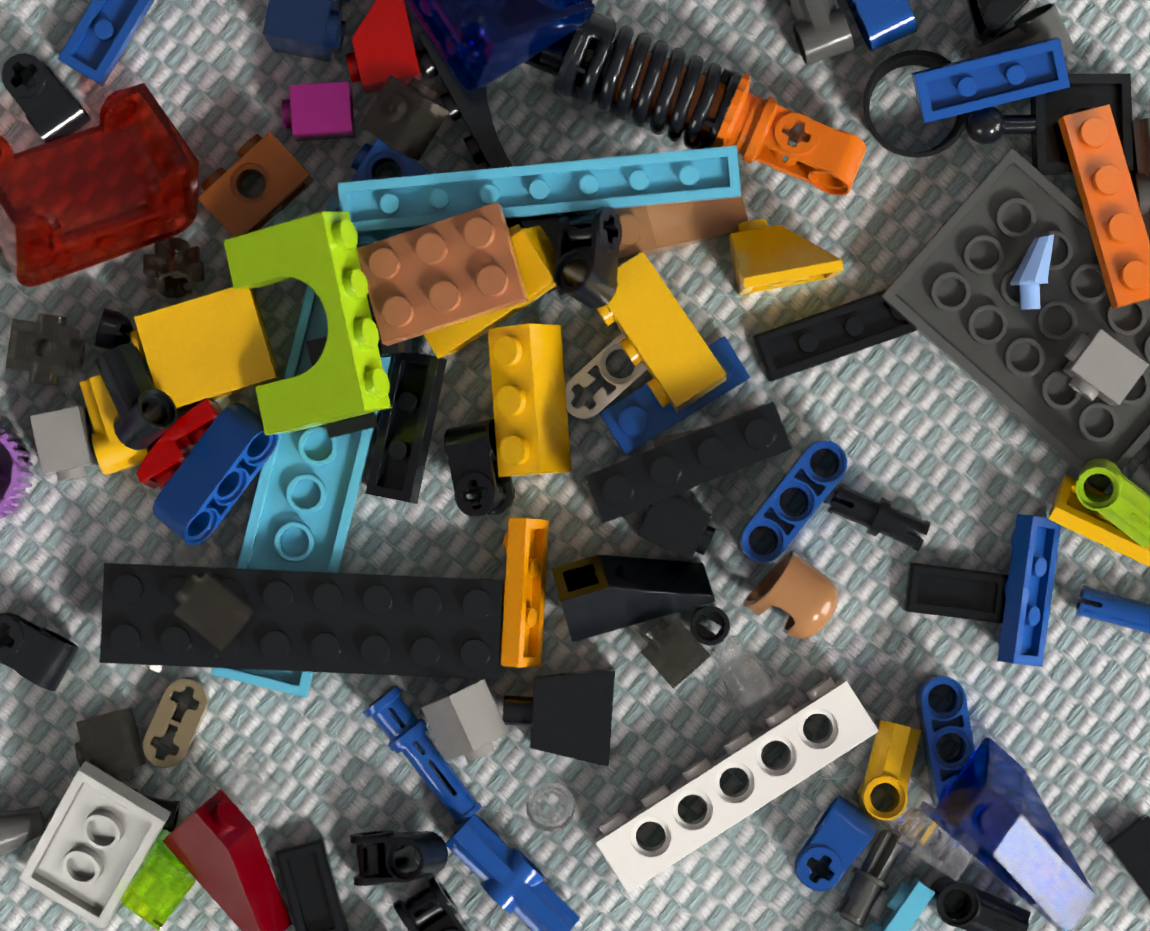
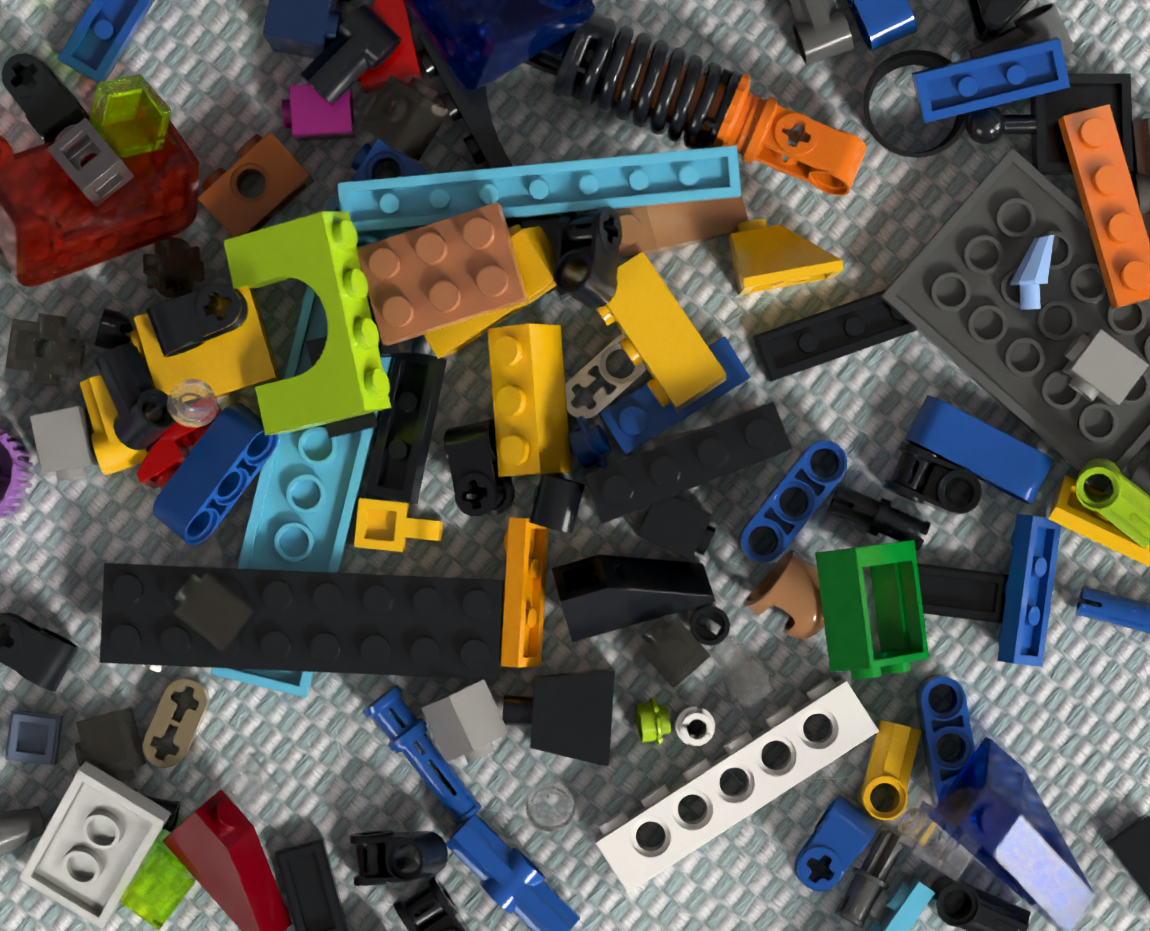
(34, 737): none -> sand blue tile
(95, 178): none -> flat silver brick
(130, 115): none -> clear neon green panel
(188, 319): none -> black piece
(192, 403): none -> clear plate
(360, 45): none -> black piece
(387, 525): none -> yellow plate
(556, 503): none -> black piece
(589, 444): none -> blue plate
(652, 721): none -> lime plate
(703, 735): none -> white pin
(896, 607): none -> green window
(930, 480): none -> black piece
(980, 449): none -> blue beam

